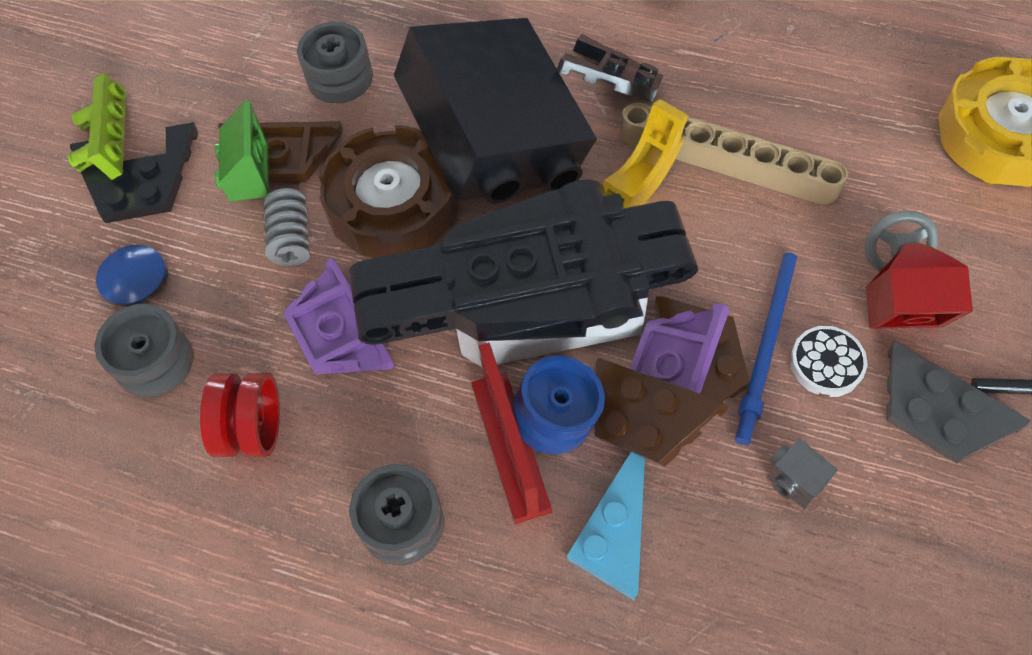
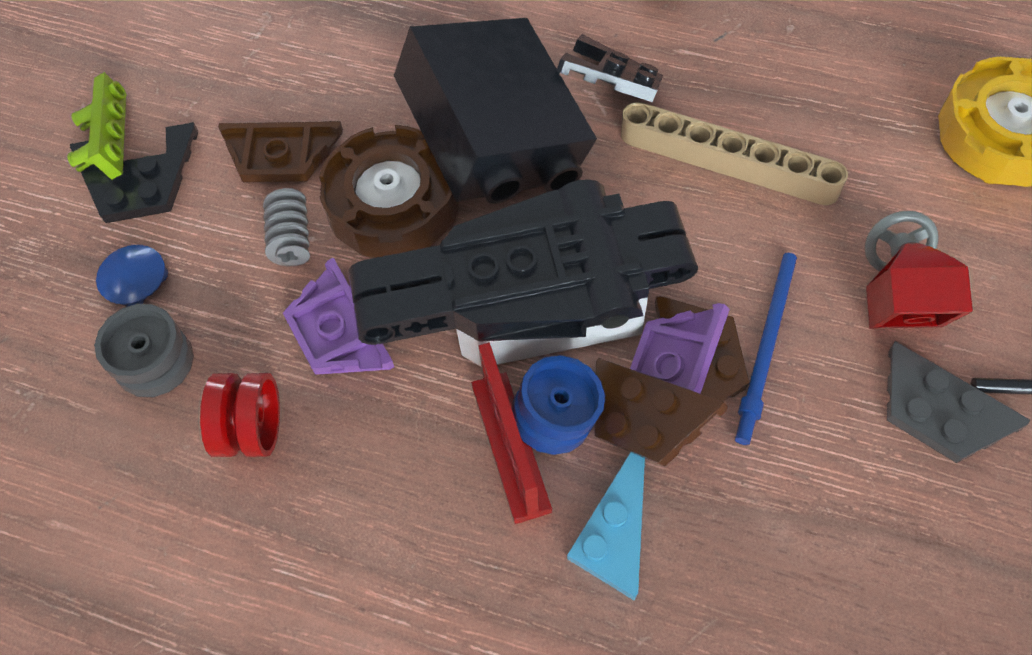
(242, 156): bright green slope -> none
(335, 62): dark grey wheel -> none
(390, 492): dark grey wheel -> none
(651, 158): yellow arch -> none
(800, 473): flat silver brick -> none
(828, 361): white tile -> none

